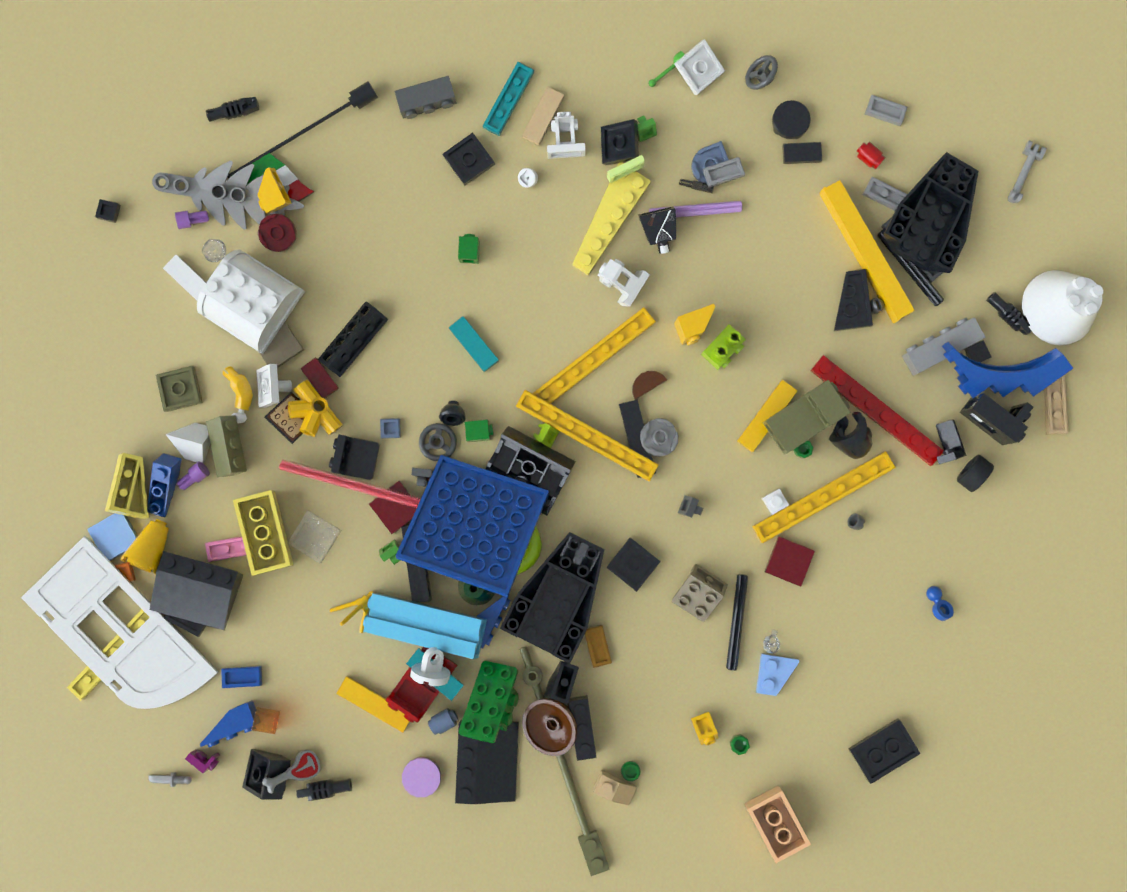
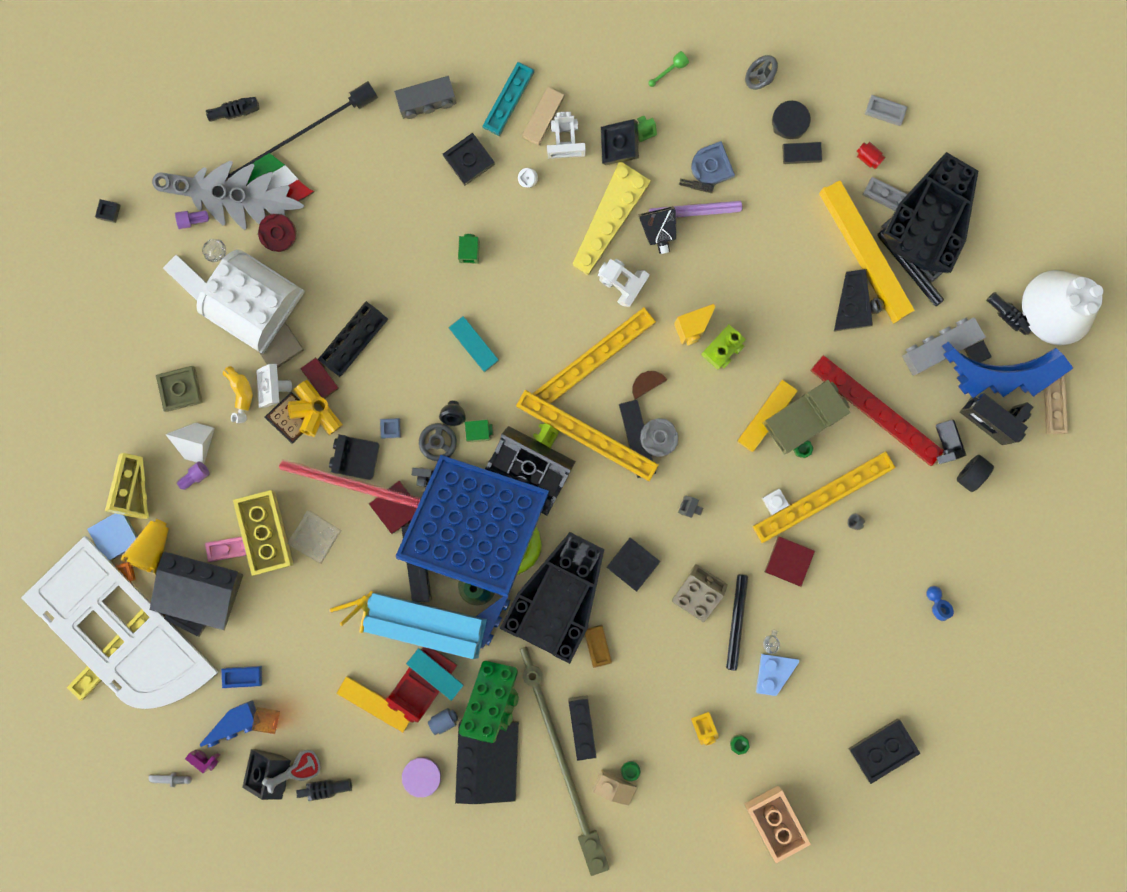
(163, 483): blue slope -> none
(226, 446): olive brick -> none
(272, 192): yellow slope -> none
(390, 551): bright green tile -> none
(431, 671): white tile -> none
(543, 732): reddish brown dish -> none
(561, 682): black slope -> none
(625, 169): yellowish green tile -> none
(699, 67): white tile -> none
(723, 172): light grey tile -> none
(855, 444): black piece -> none
(1015, 195): light grey hinge -> none

